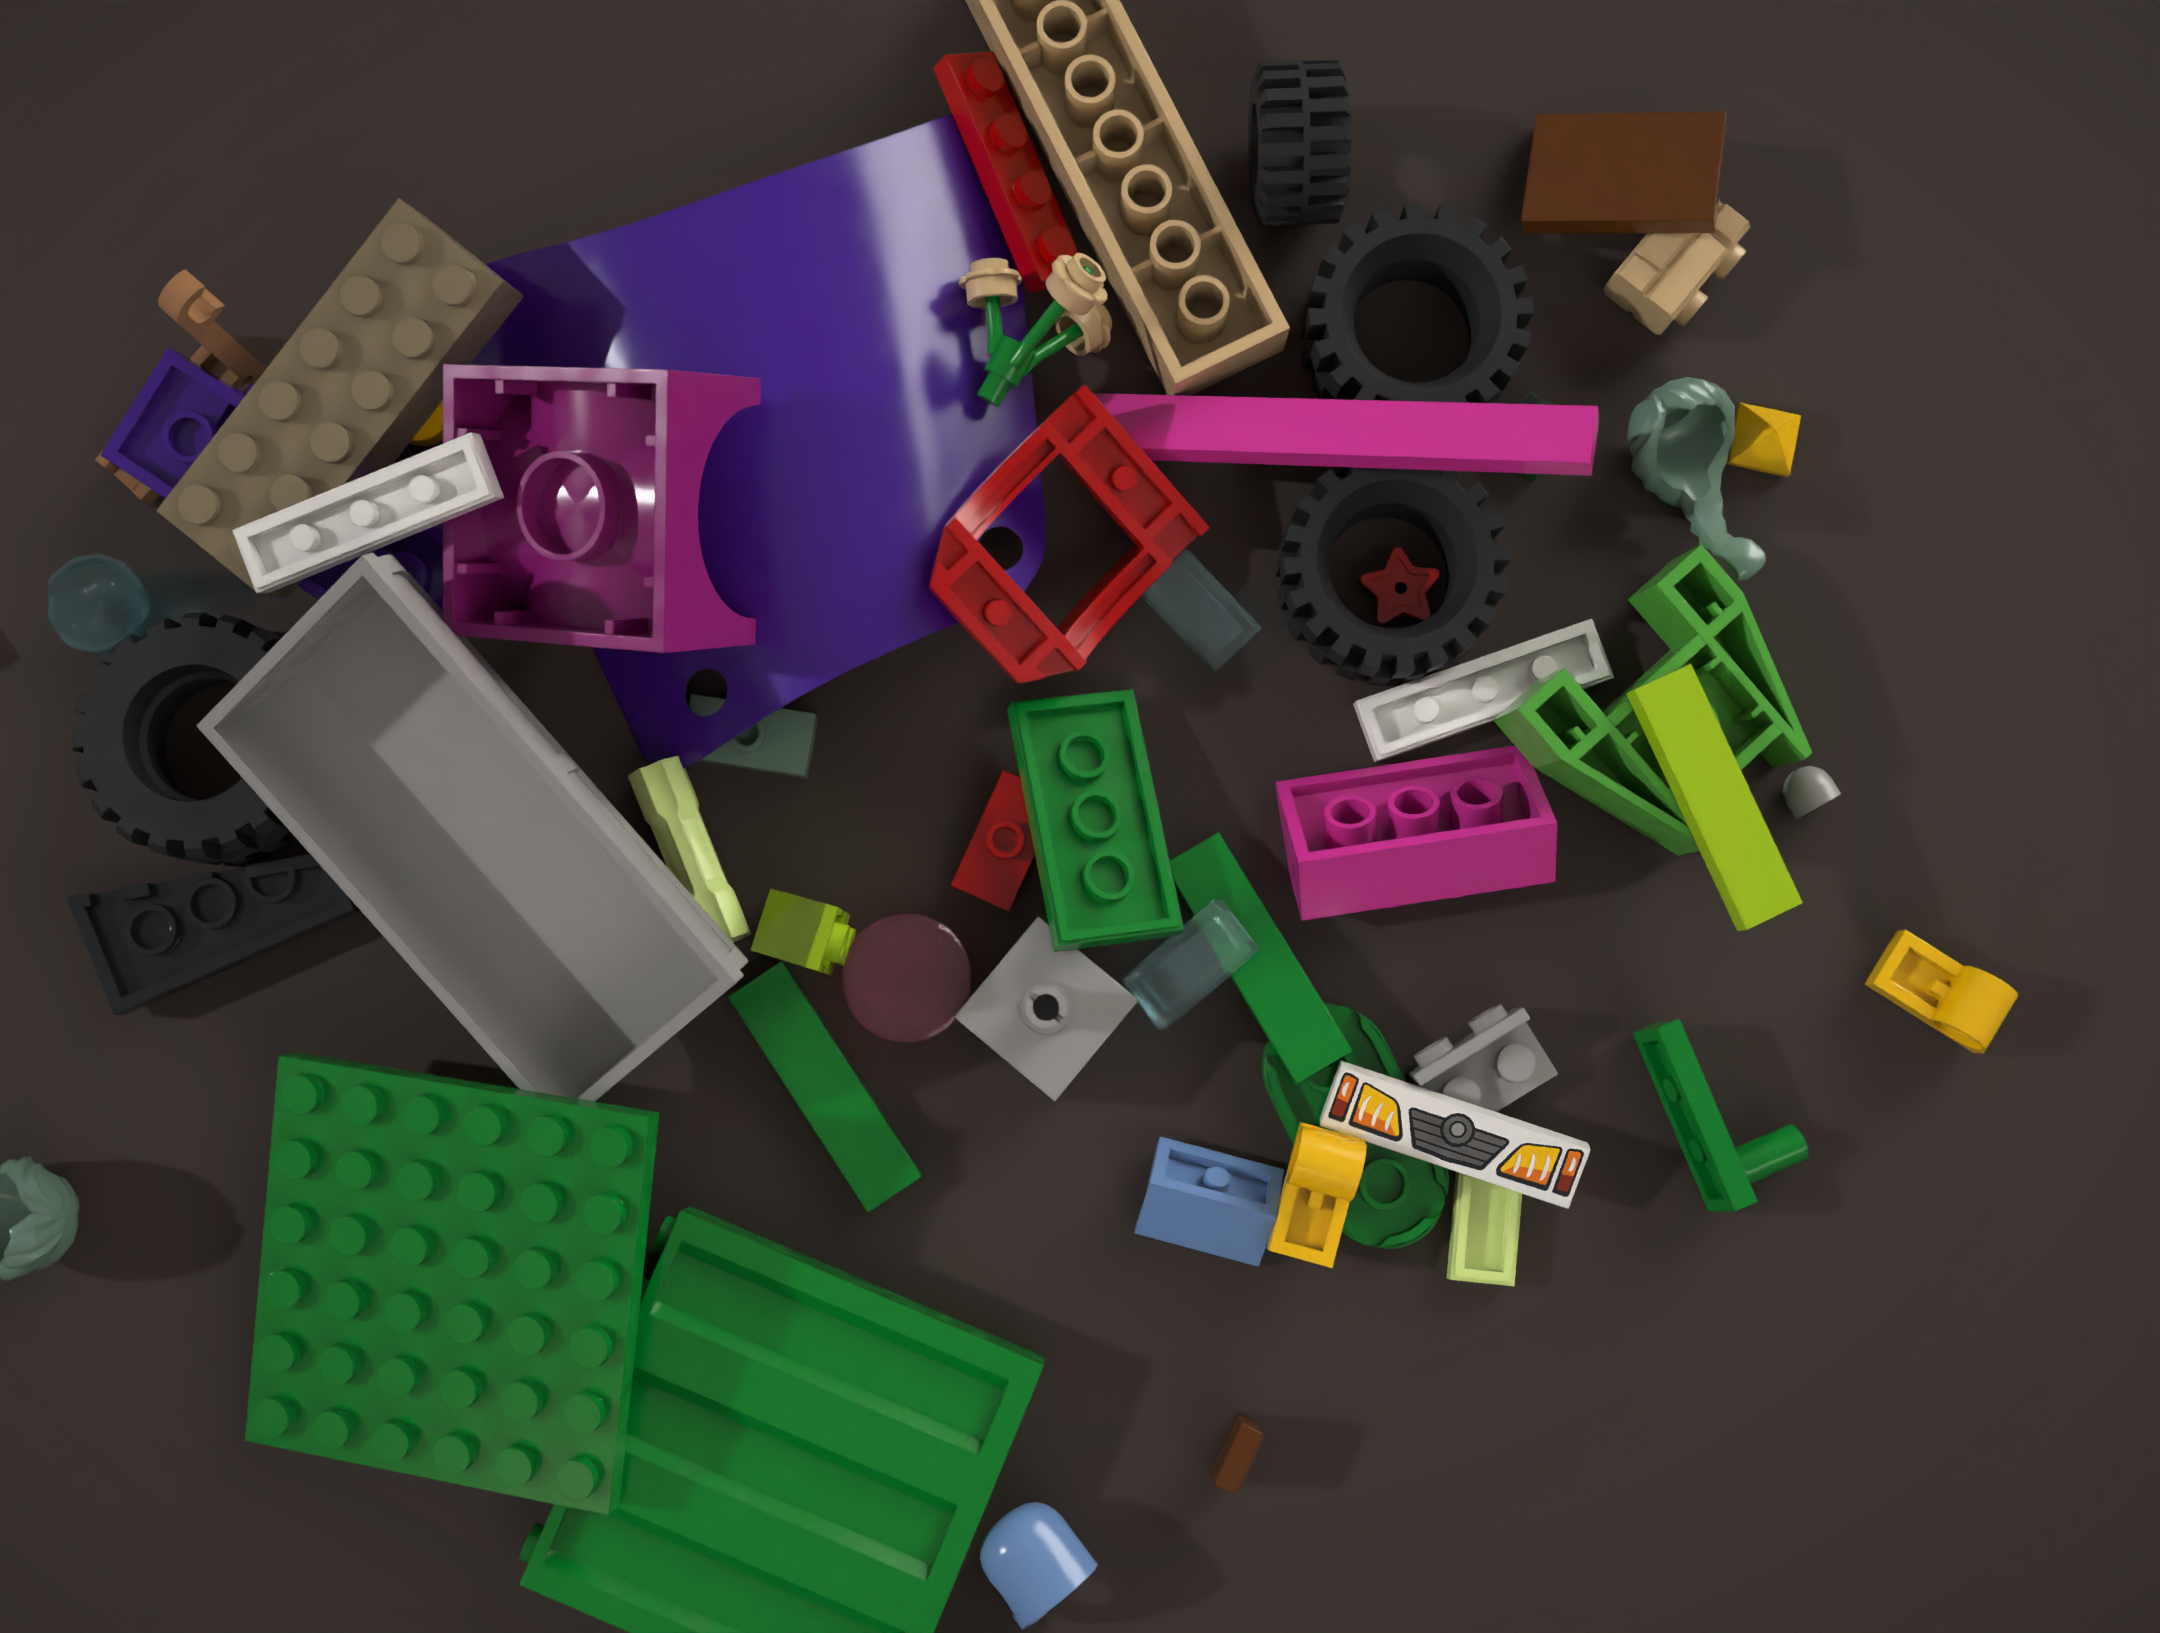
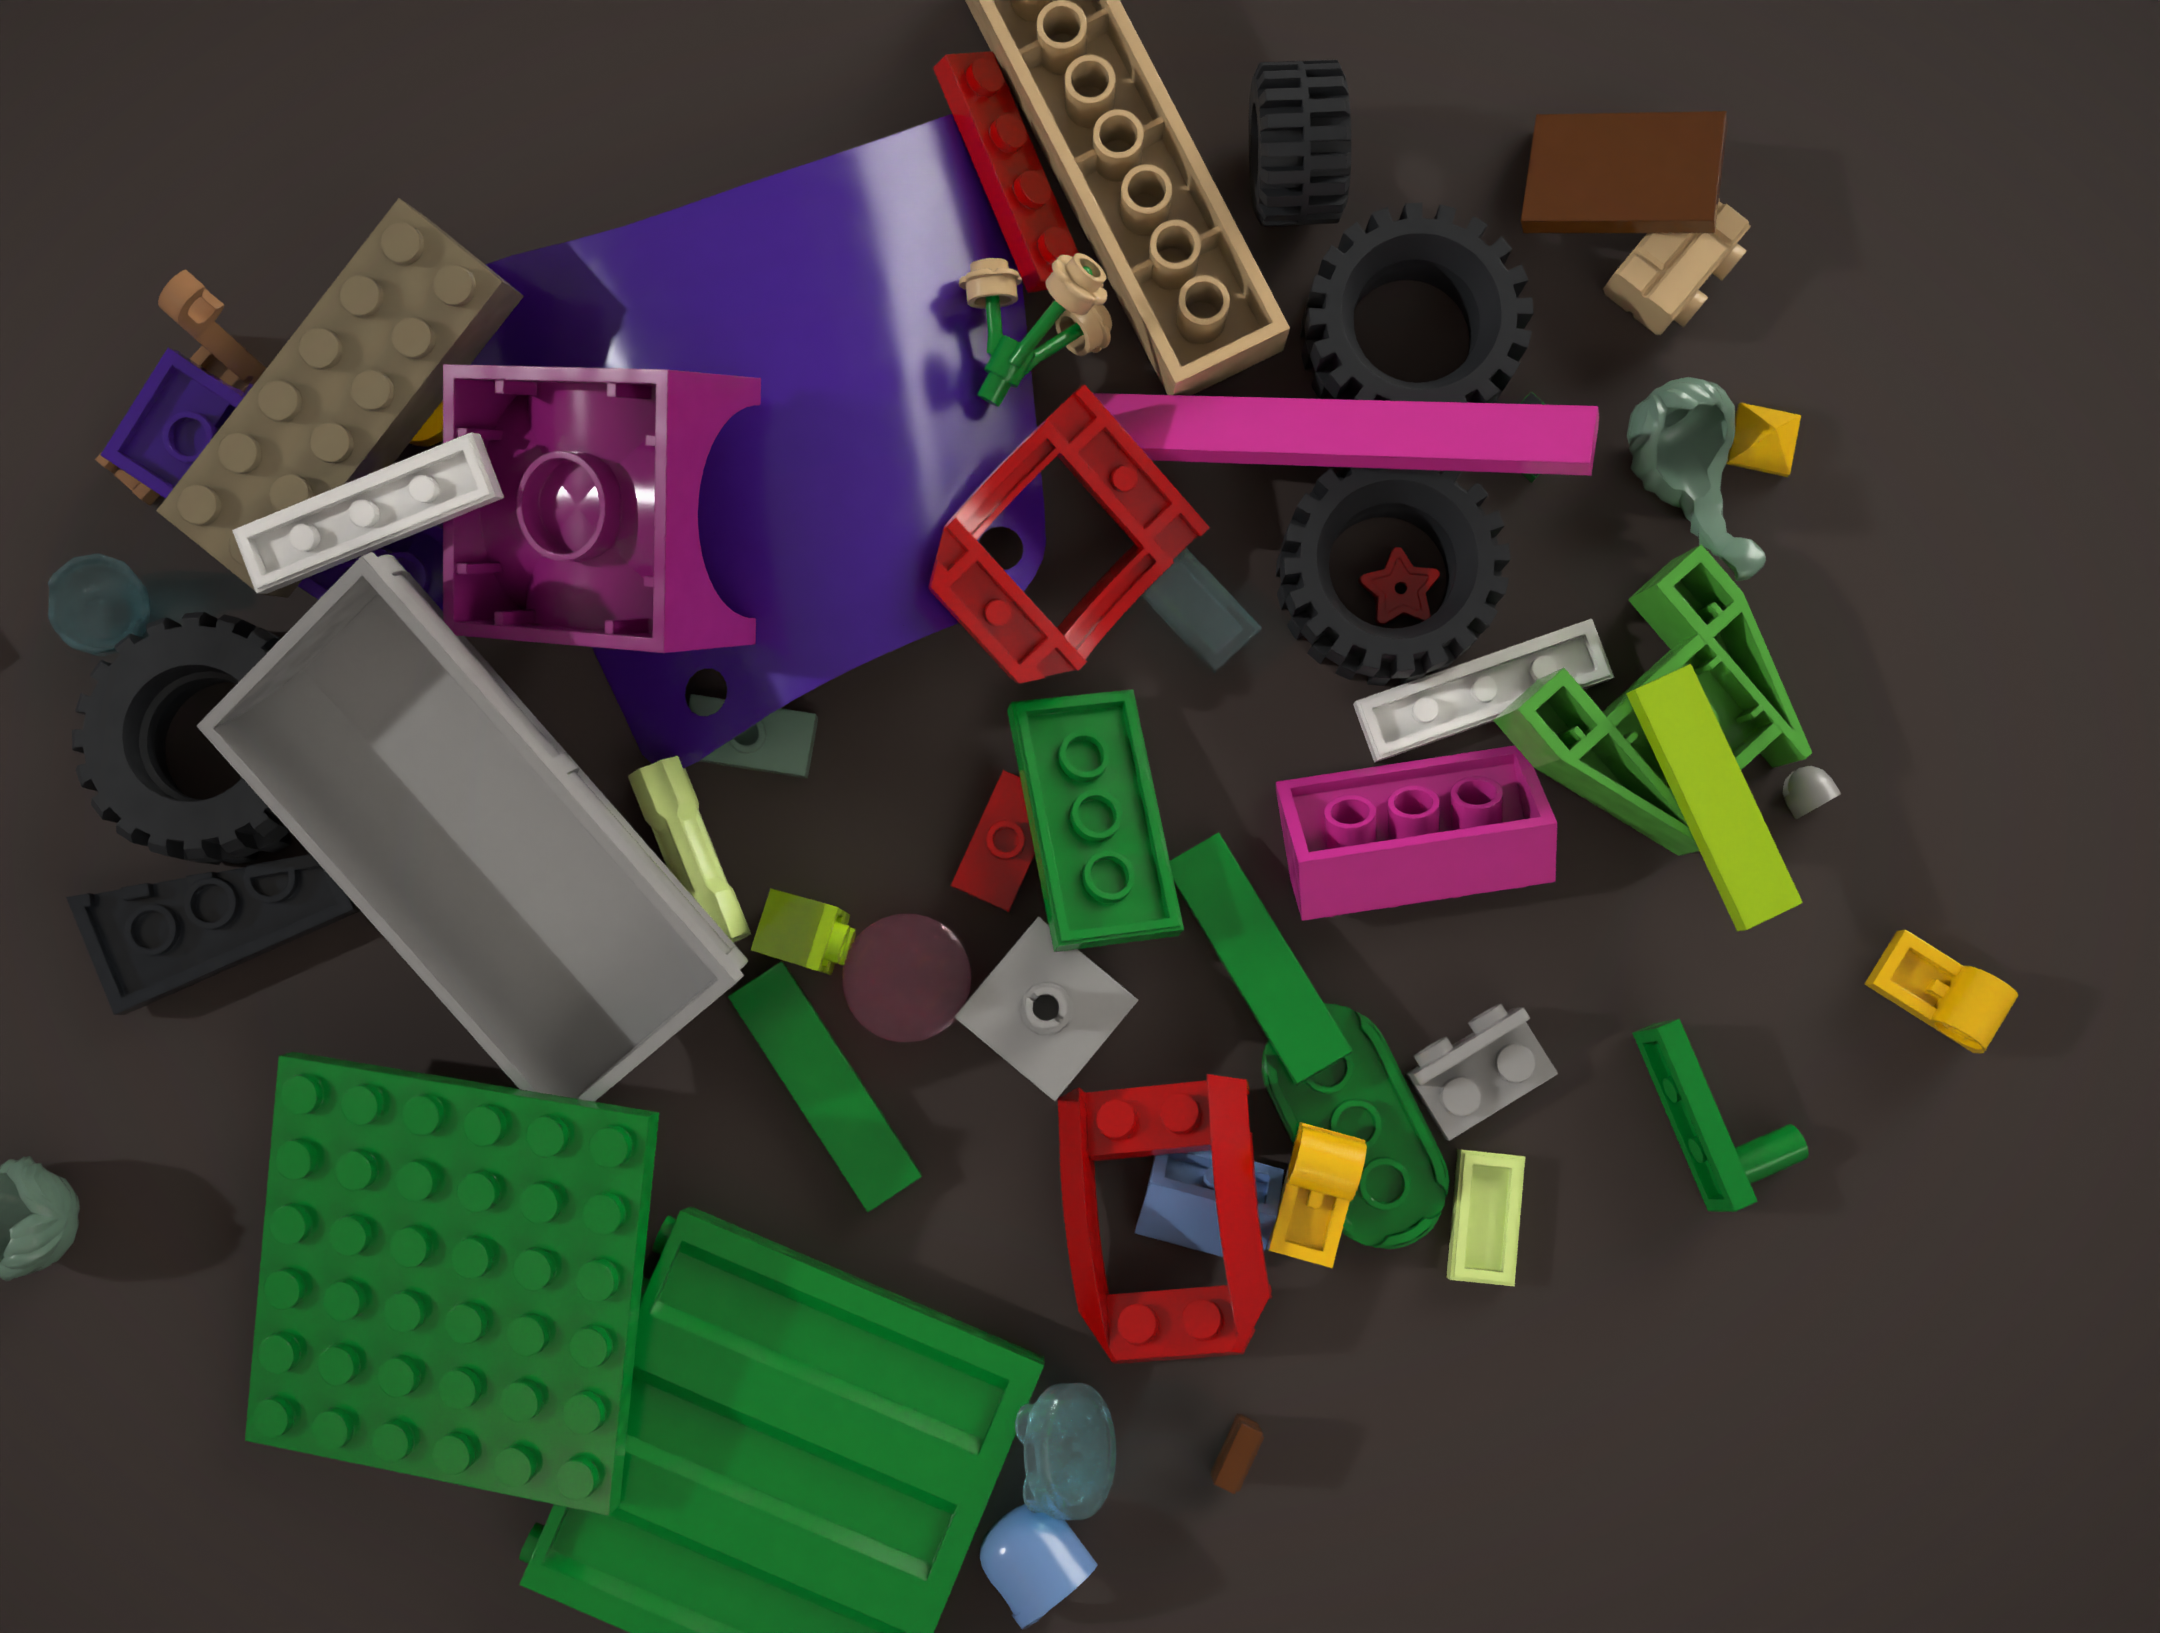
(1067, 1451): none -> clear light blue tile
(1154, 1123): none -> red wedge
(1190, 964): clear light blue tile -> none
(1455, 1134): tile -> none

